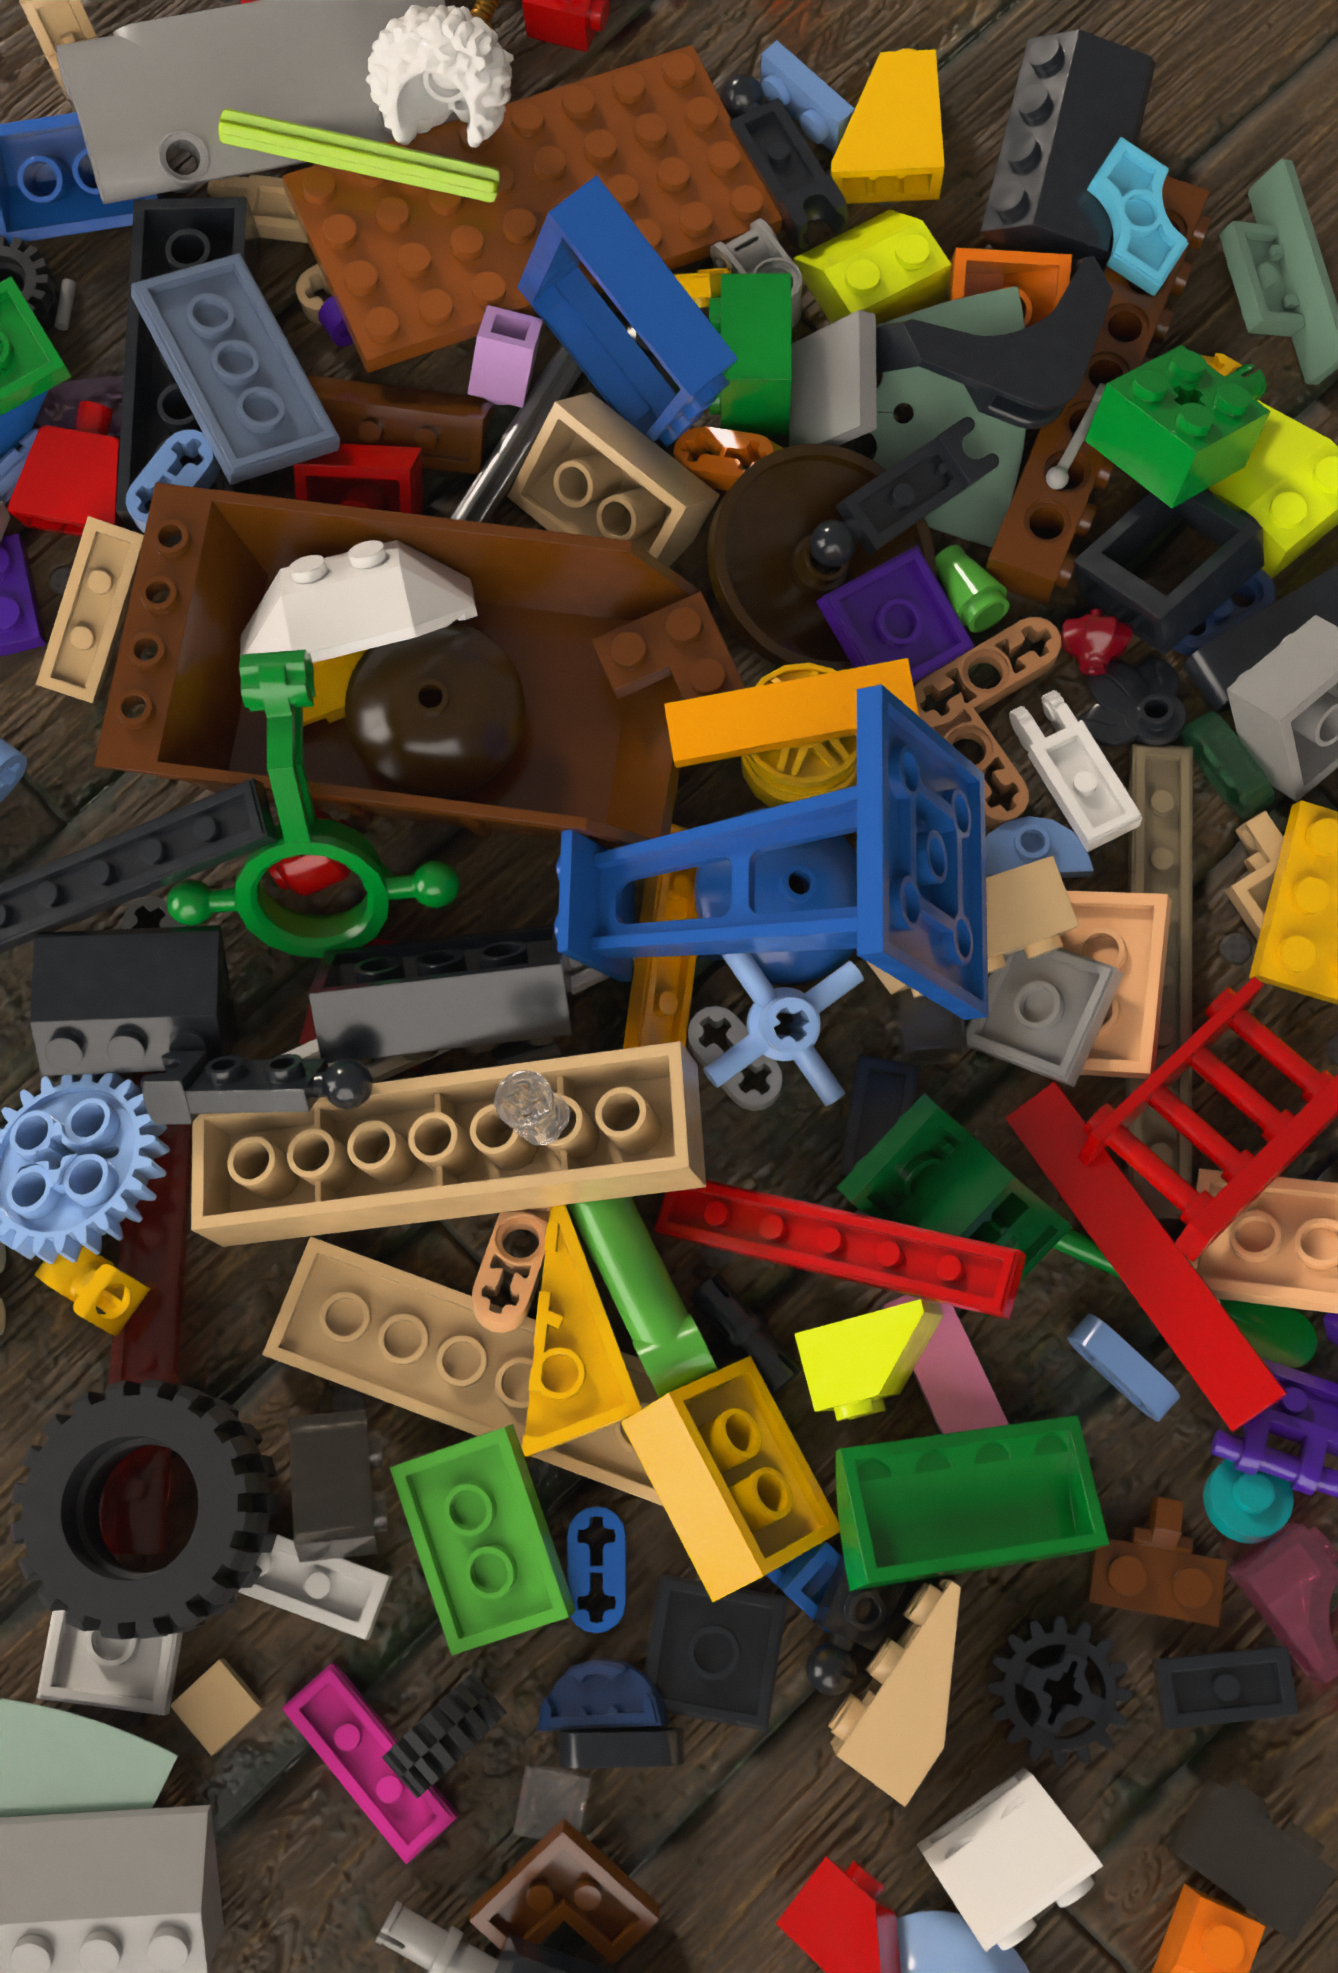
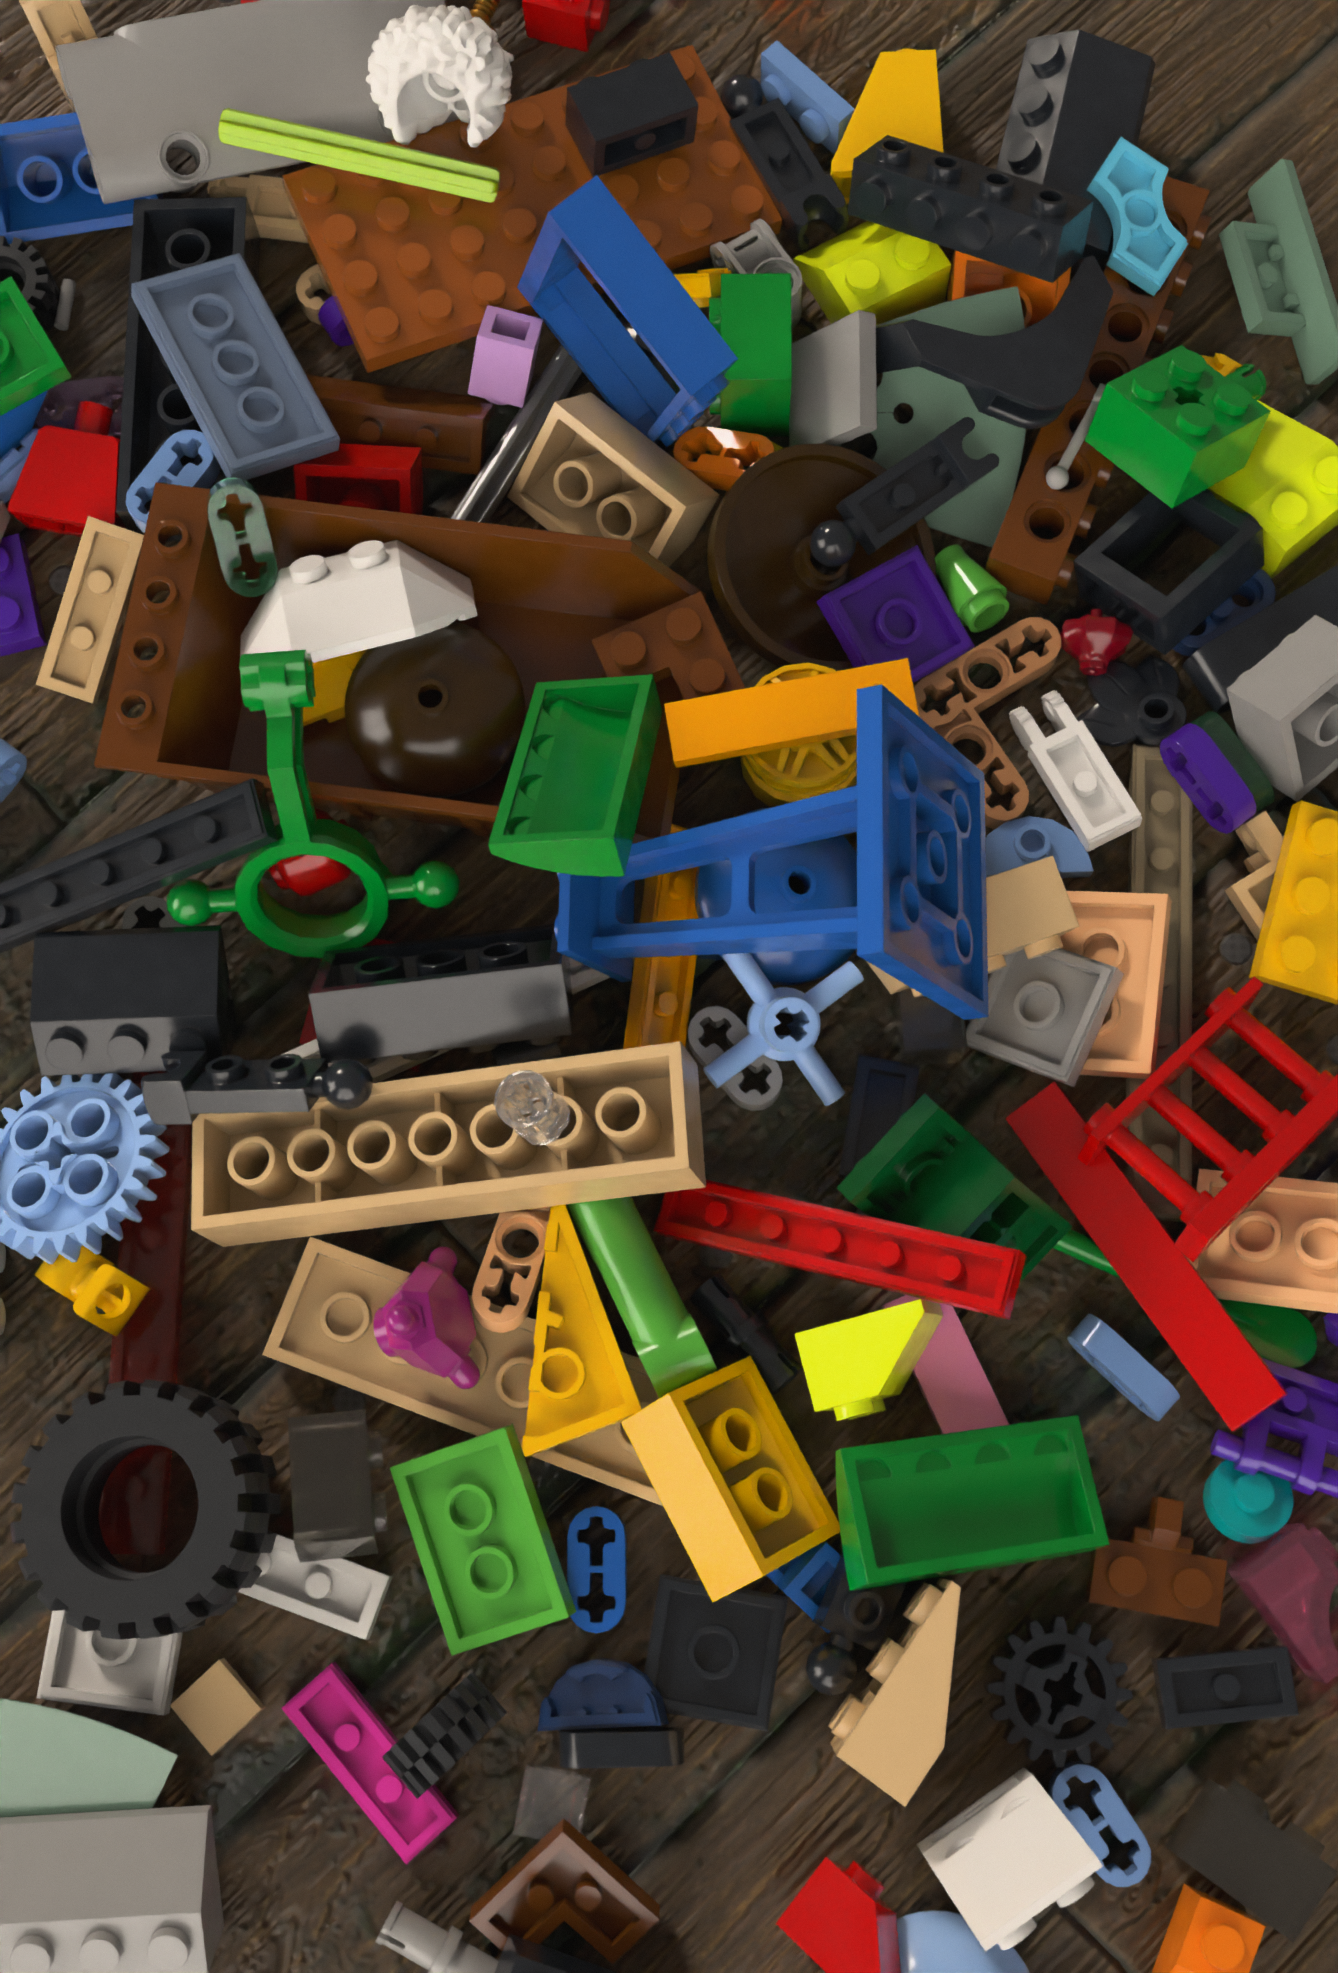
(256, 534): none -> clear green beam
(431, 1321): none -> magenta rock
(579, 776): none -> green slope
(631, 114): none -> black brick
(970, 208): none -> black brick
(1112, 1814): none -> medium blue beam
(1208, 778): none -> dark purple beam

